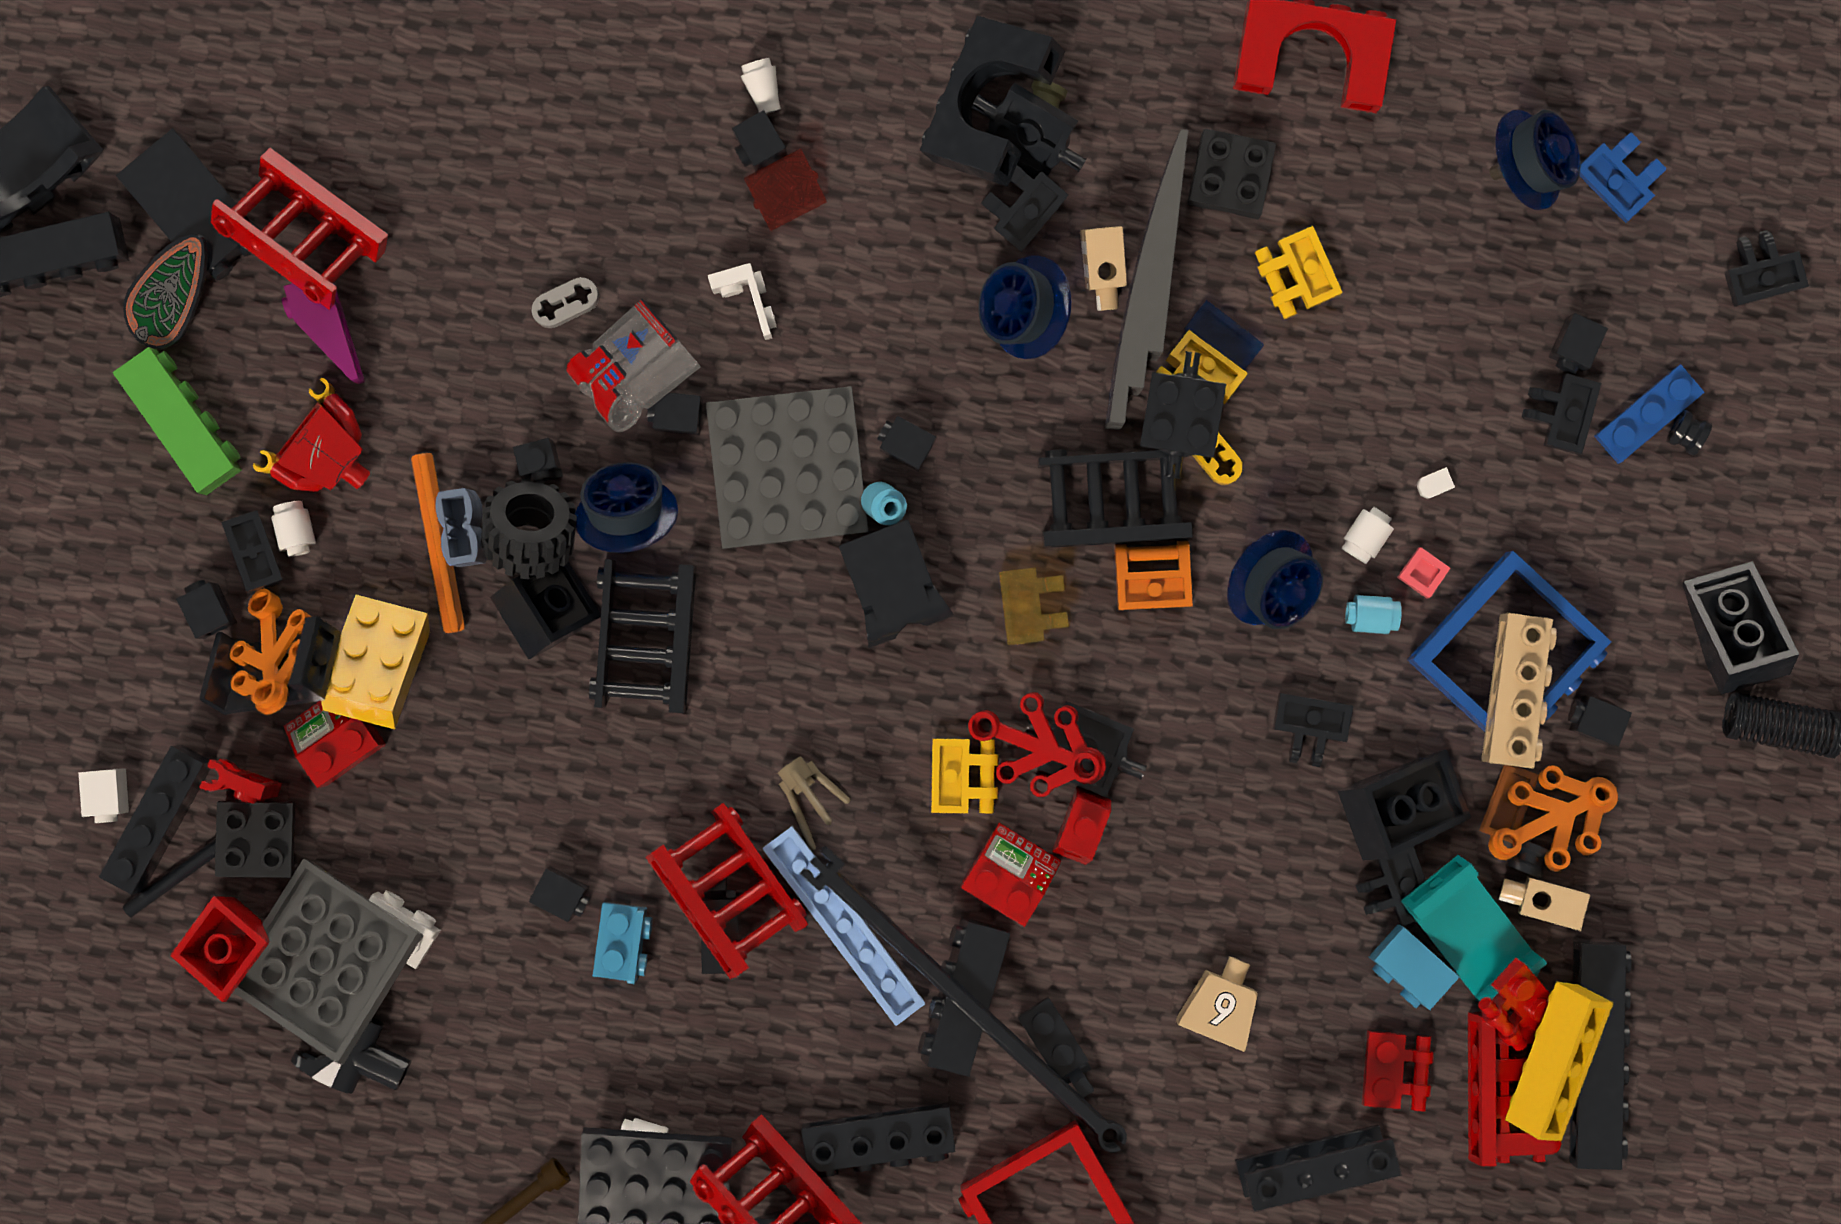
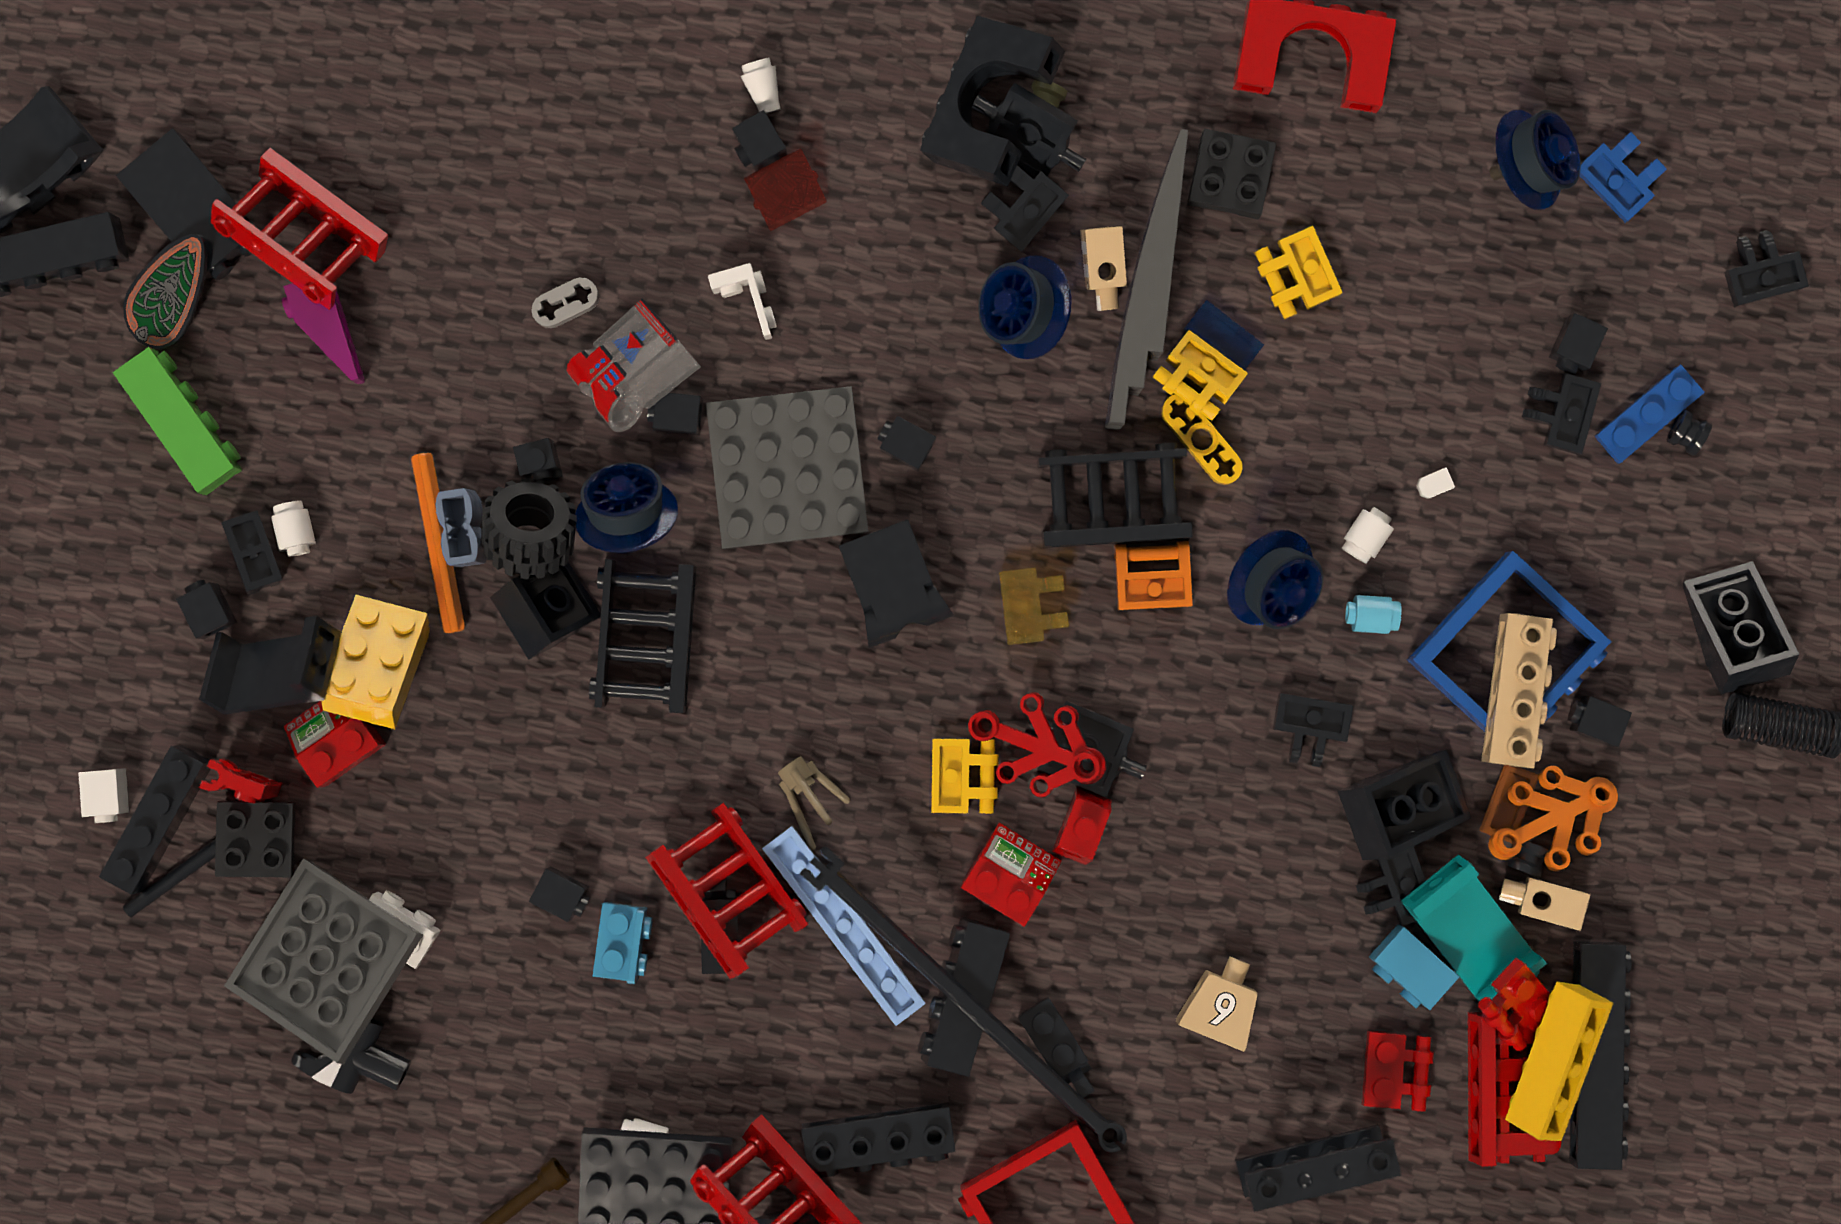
(222, 945): red slope -> none
(272, 691): orange plant -> none
(320, 448): red torso -> none
(883, 503): medium azure brick -> none
(1183, 415): black plate -> none
(1423, 572): coral plate -> none

